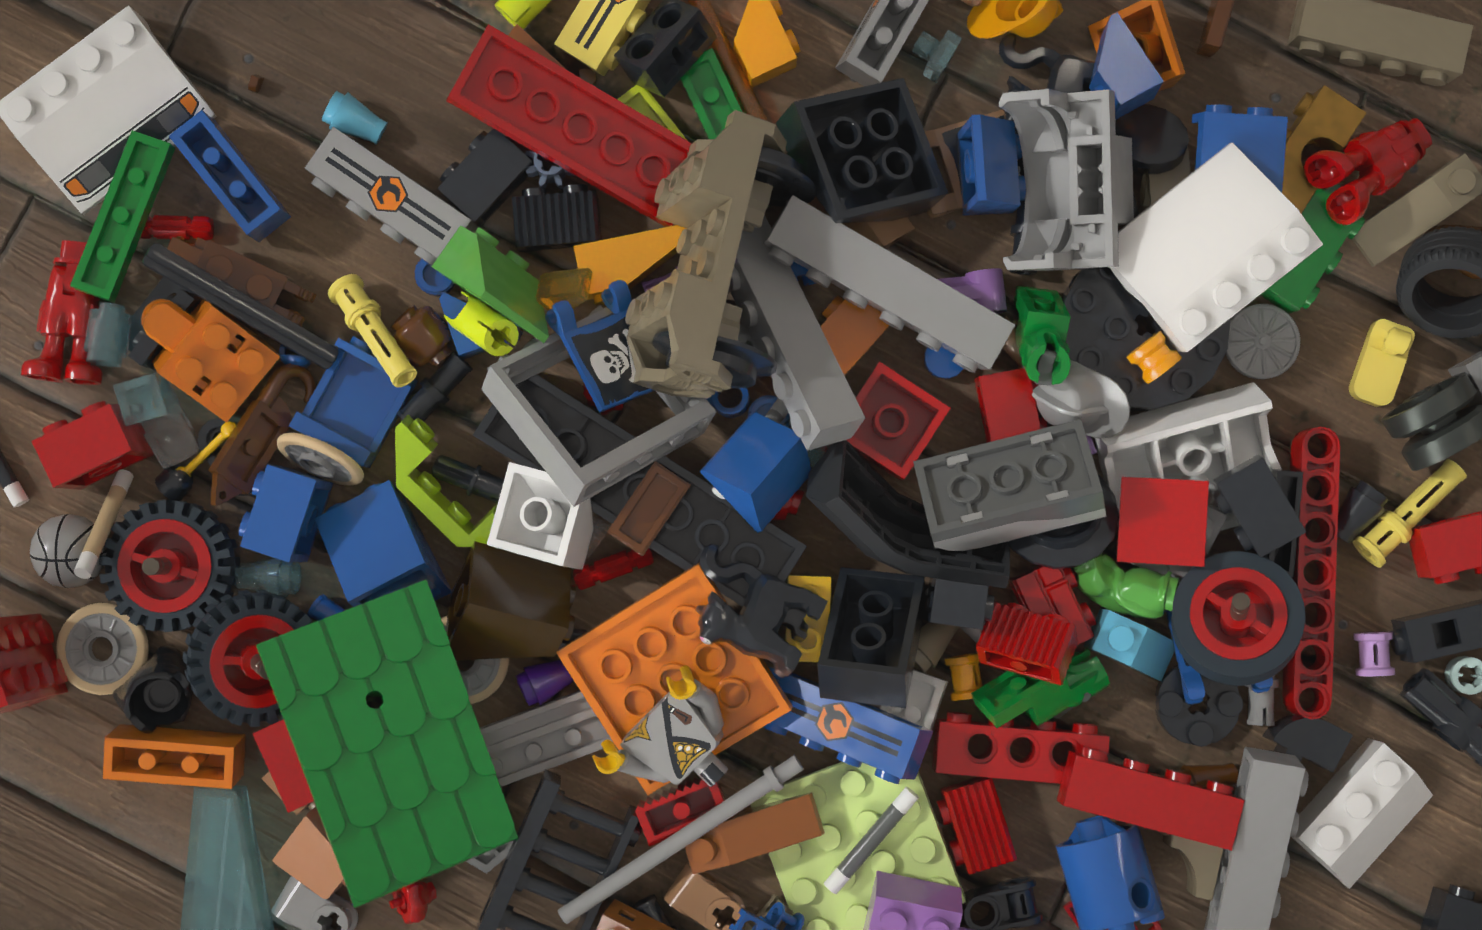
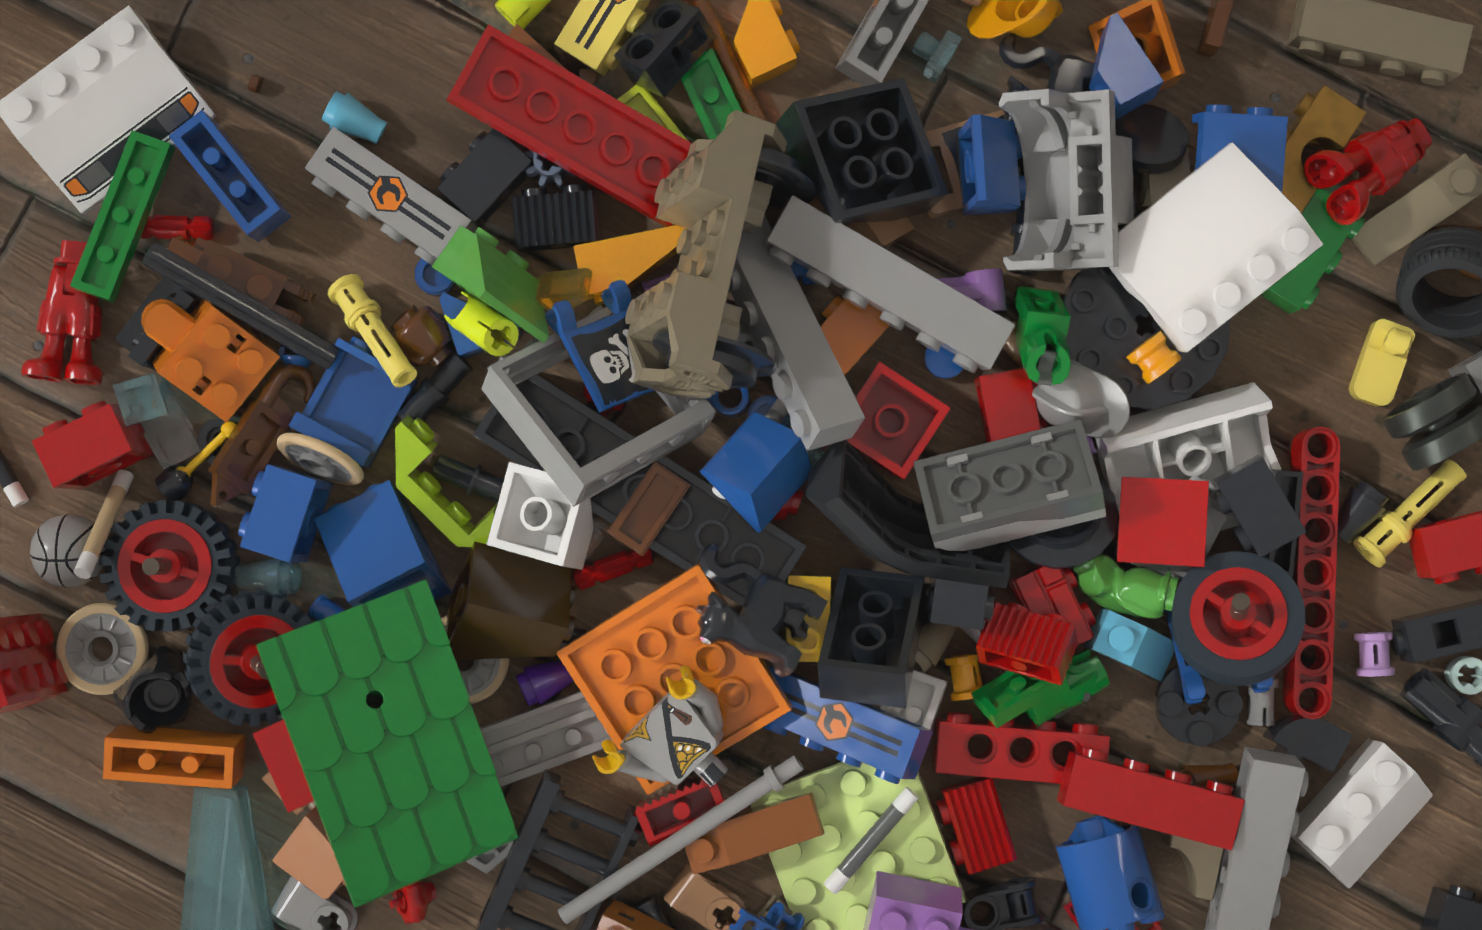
(108, 335): clear light blue brick -> none
(1262, 341): light grey wheel -> none

